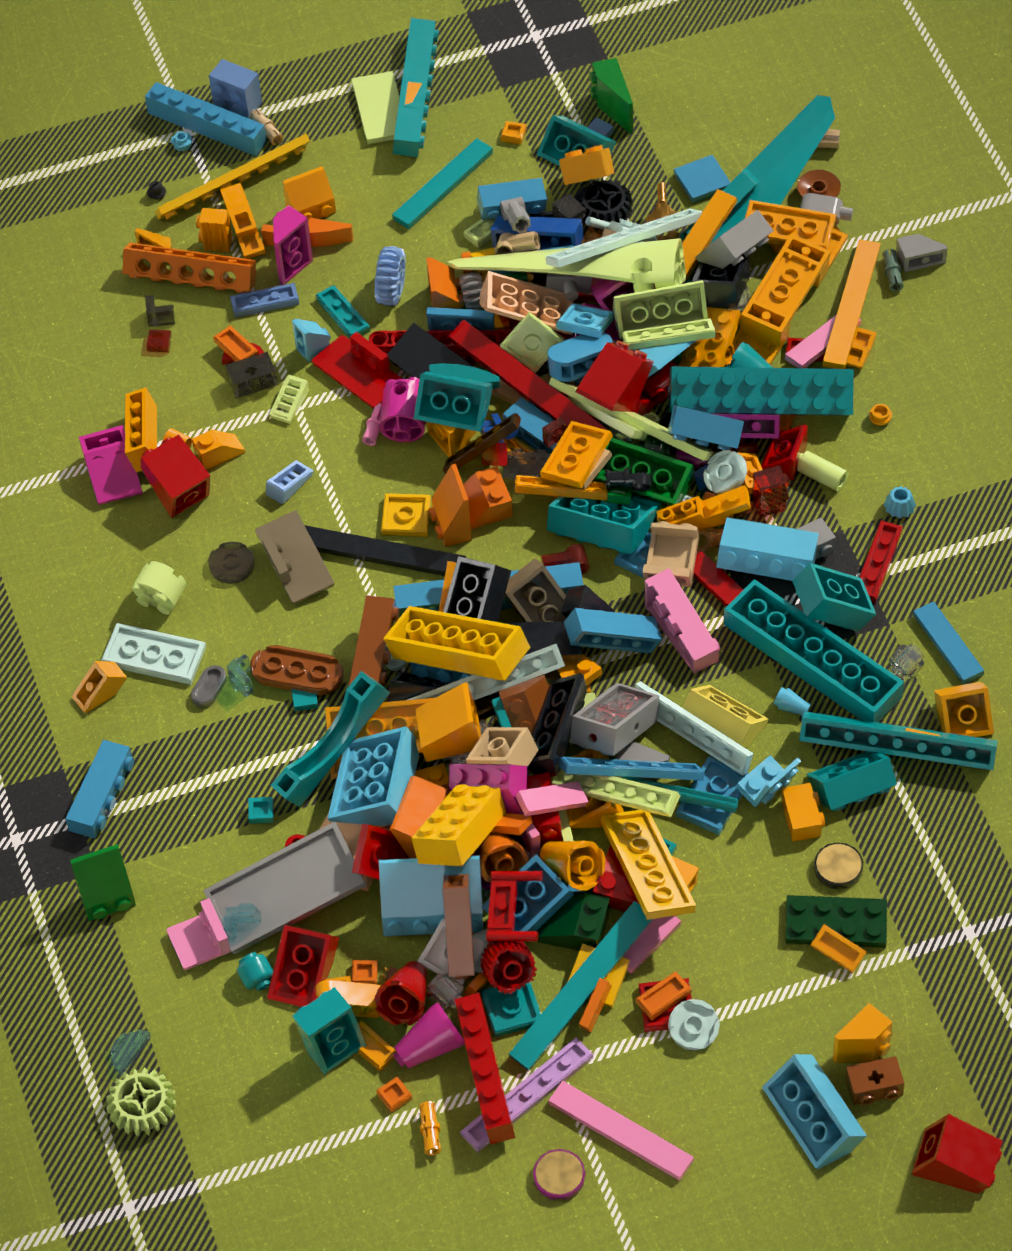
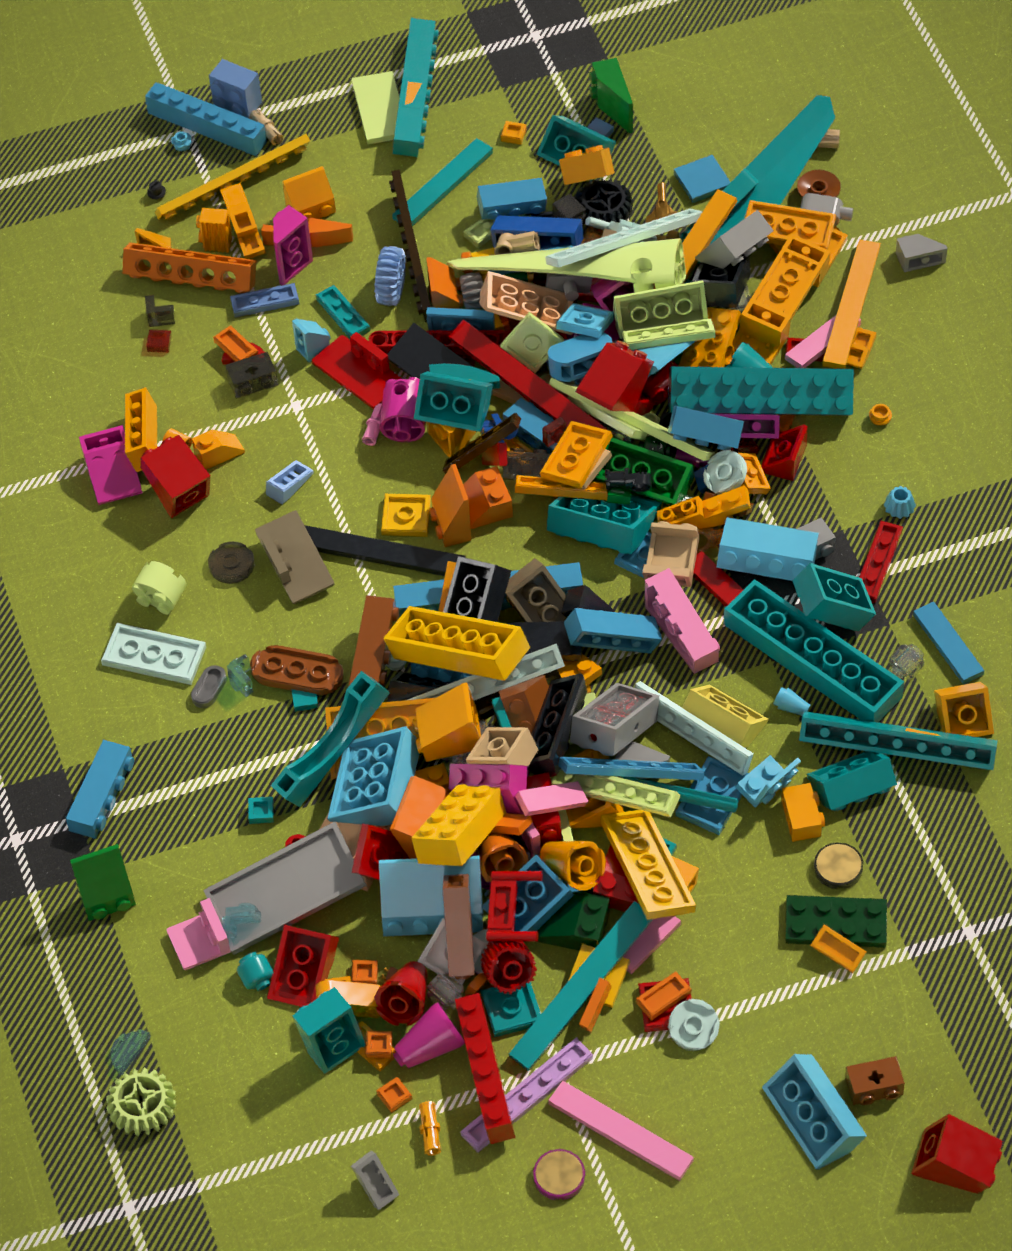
(99, 685): light orange slope -> none
(294, 386): yellowish green slope -> none
(375, 1180): none -> light grey tile
(379, 1044): none -> orange tile
(408, 237): none -> dark brown plate
(515, 212): light grey piece -> none
(572, 554): clear red piece -> none
(770, 491): clear red brick -> none
(822, 470): yellowish green brick -> none
(863, 1037): light orange slope -> none
(892, 270): sand green pin -> none

